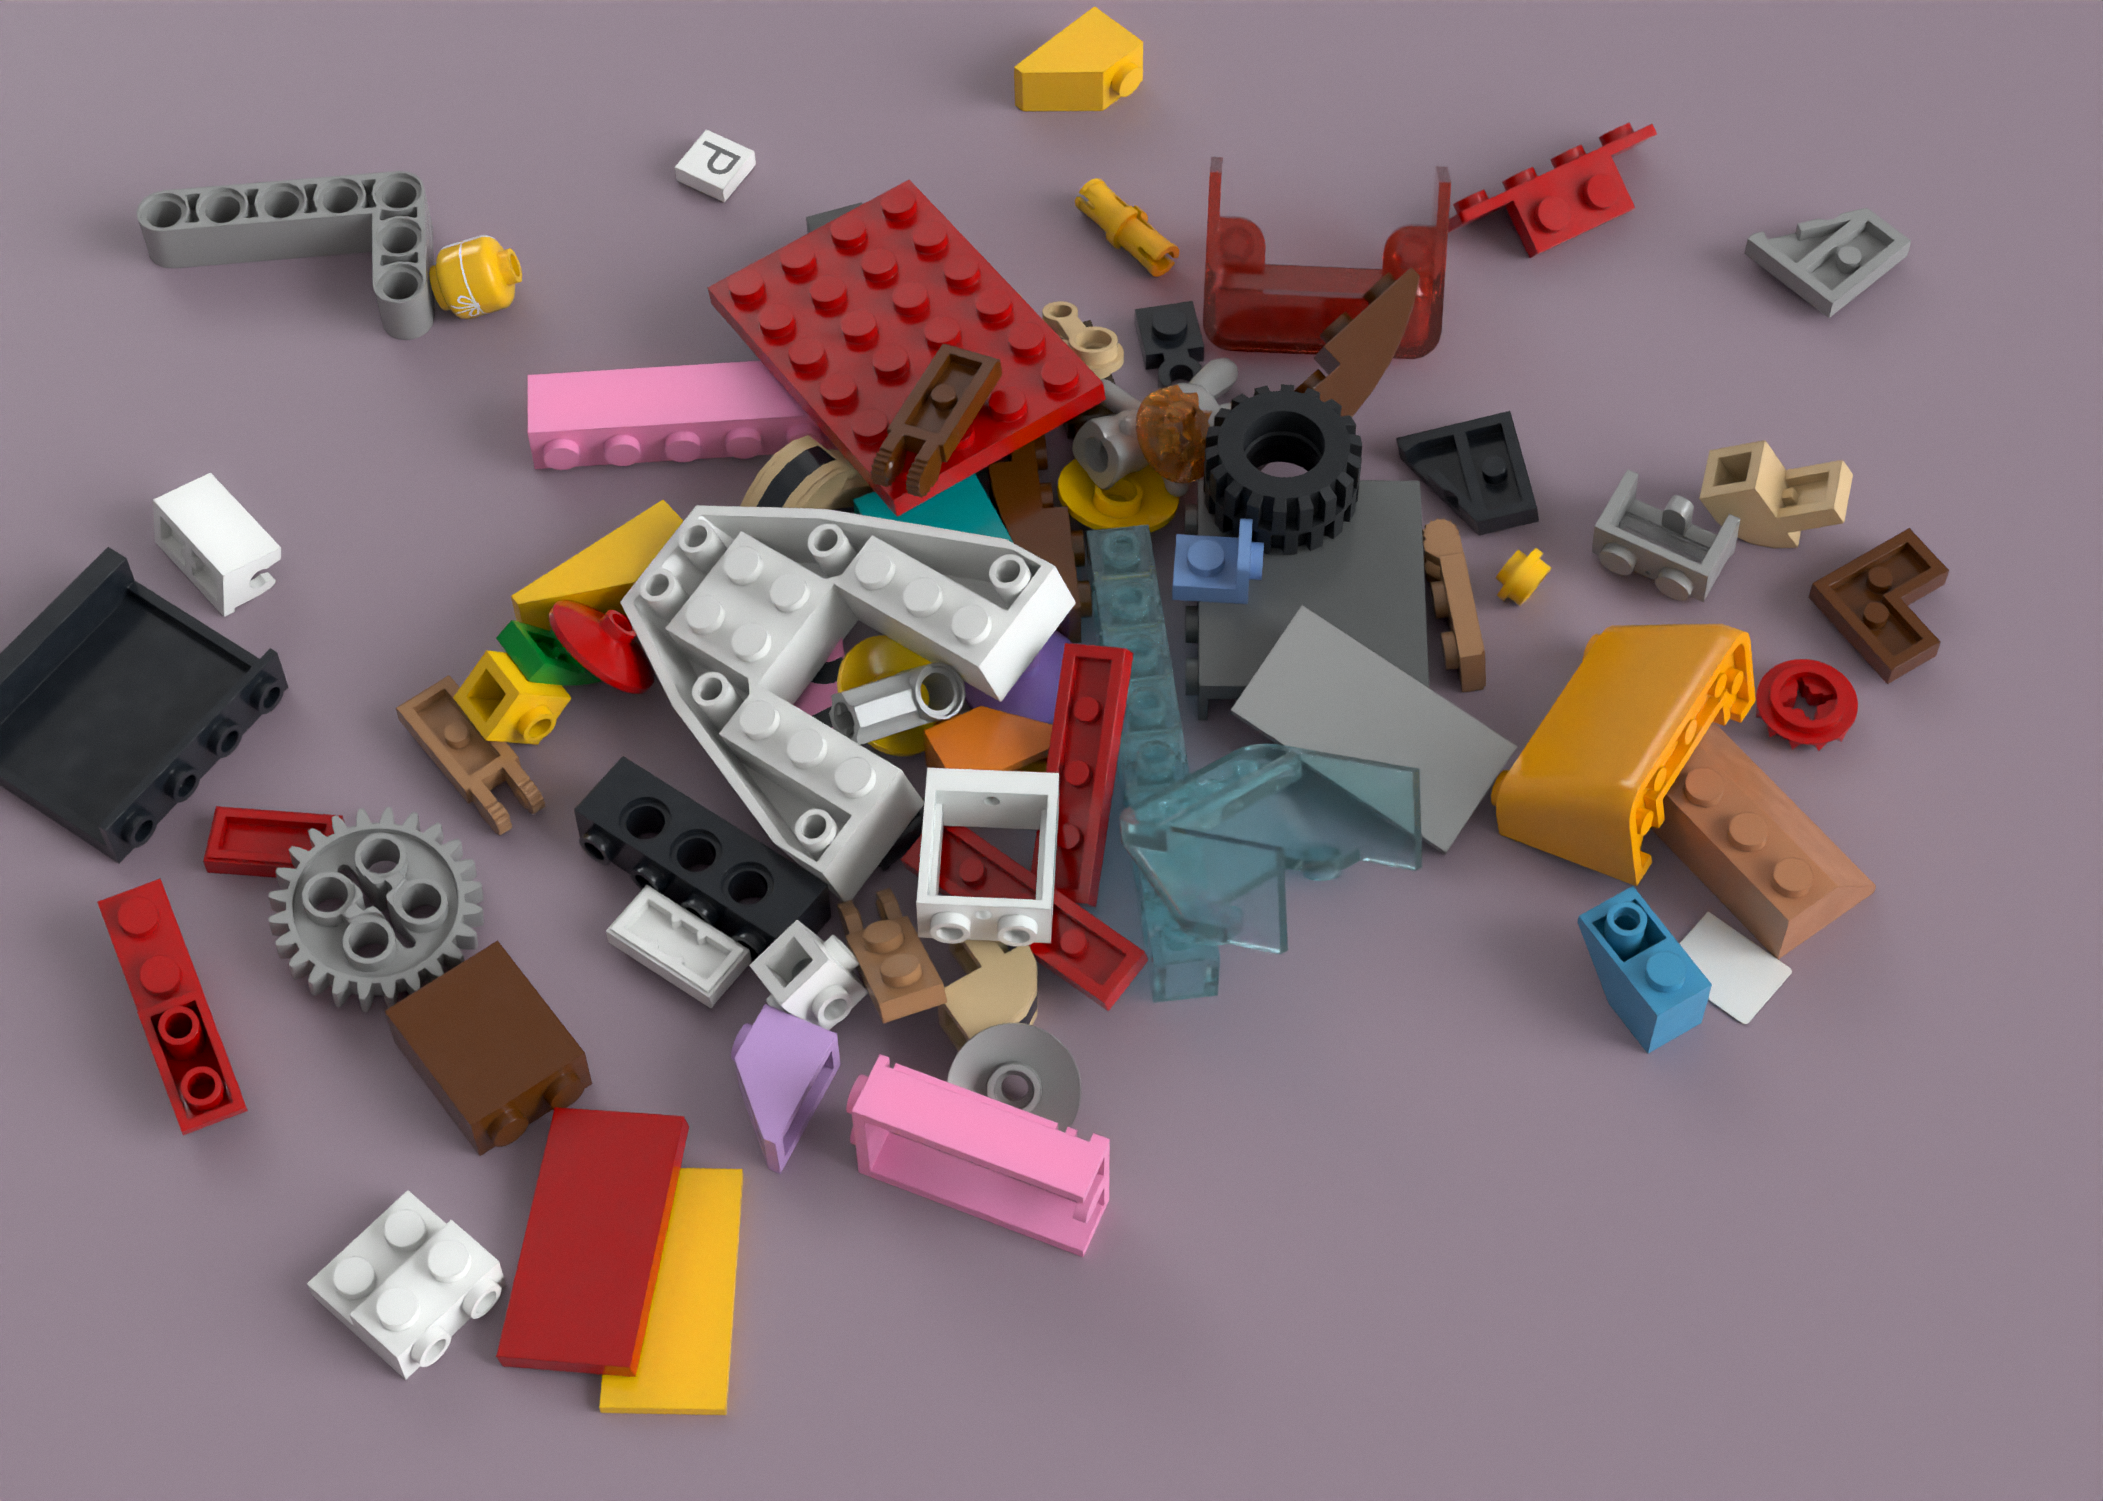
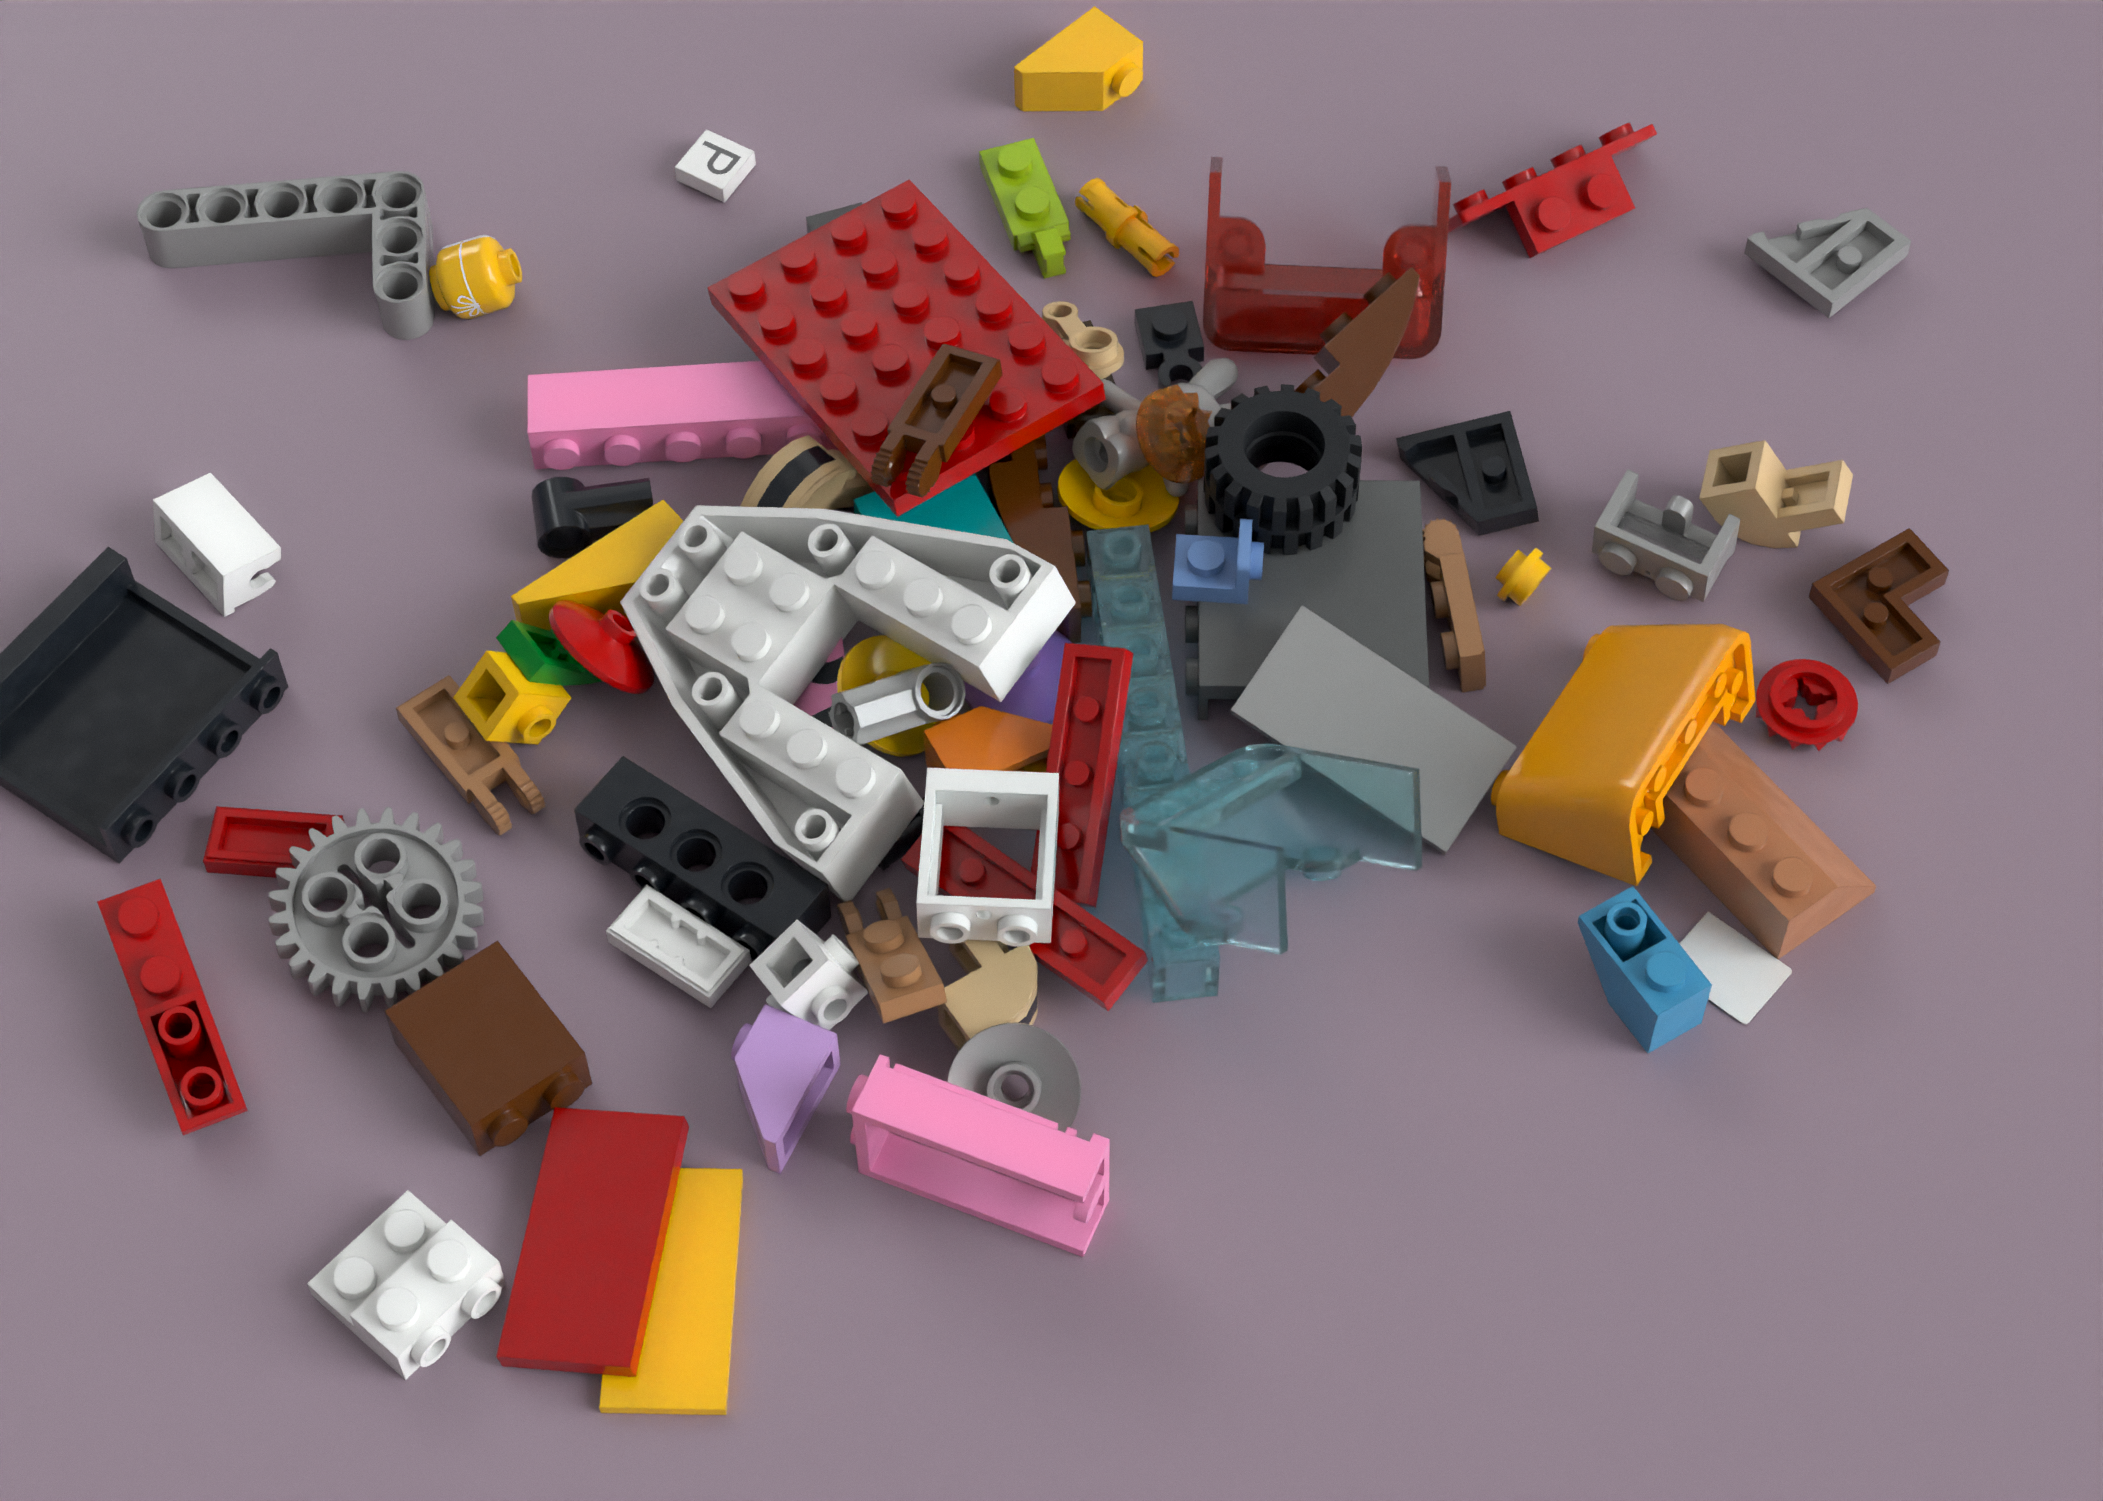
(575, 515): none -> black piece
(1027, 203): none -> lime hinge

